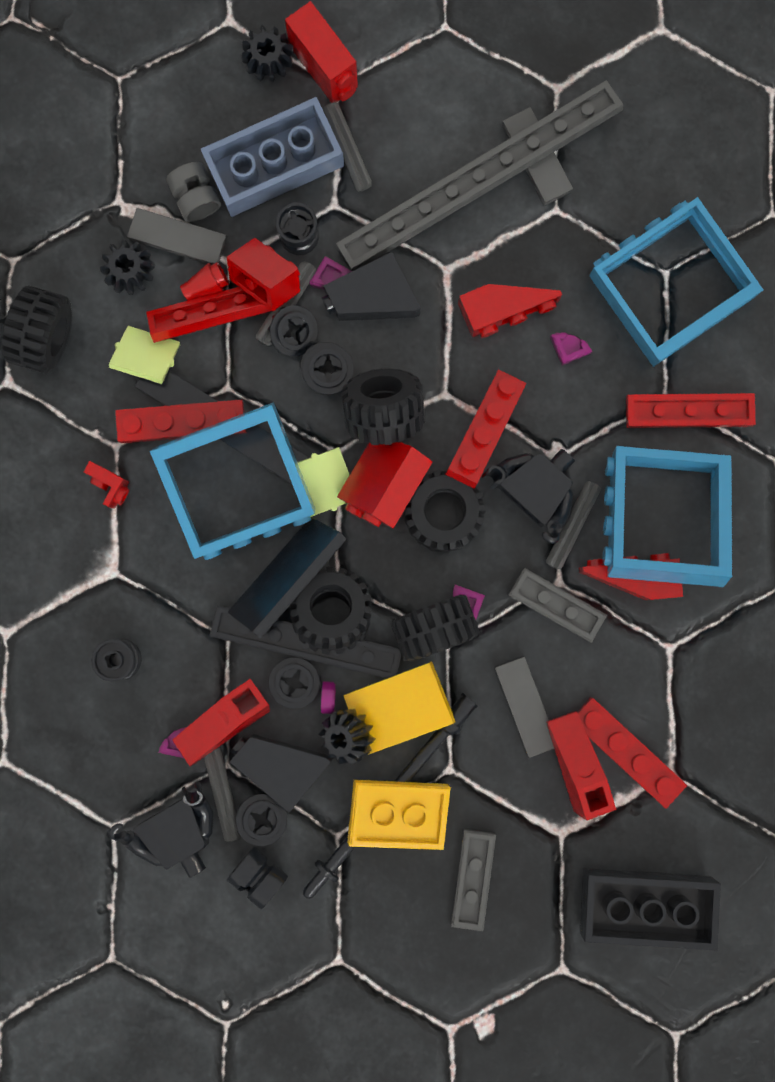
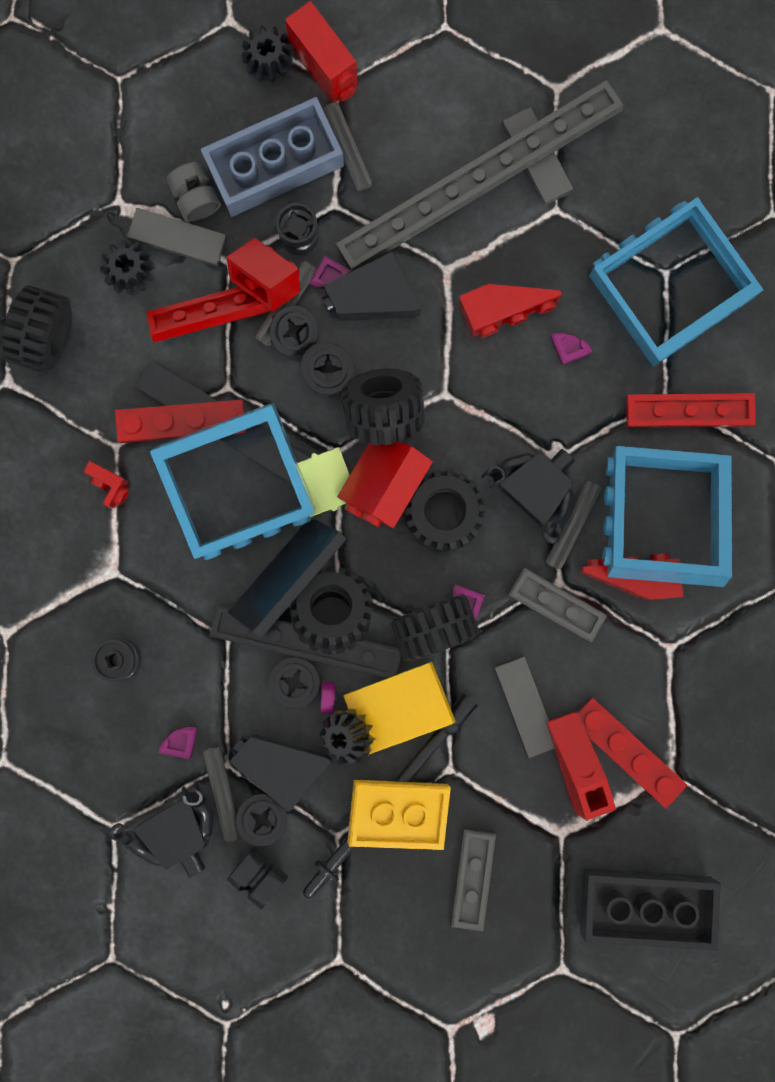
(142, 357): yellowish green piece -> none
(206, 281): red cone -> none
(221, 722): red slope -> none
(486, 429): red plate -> none

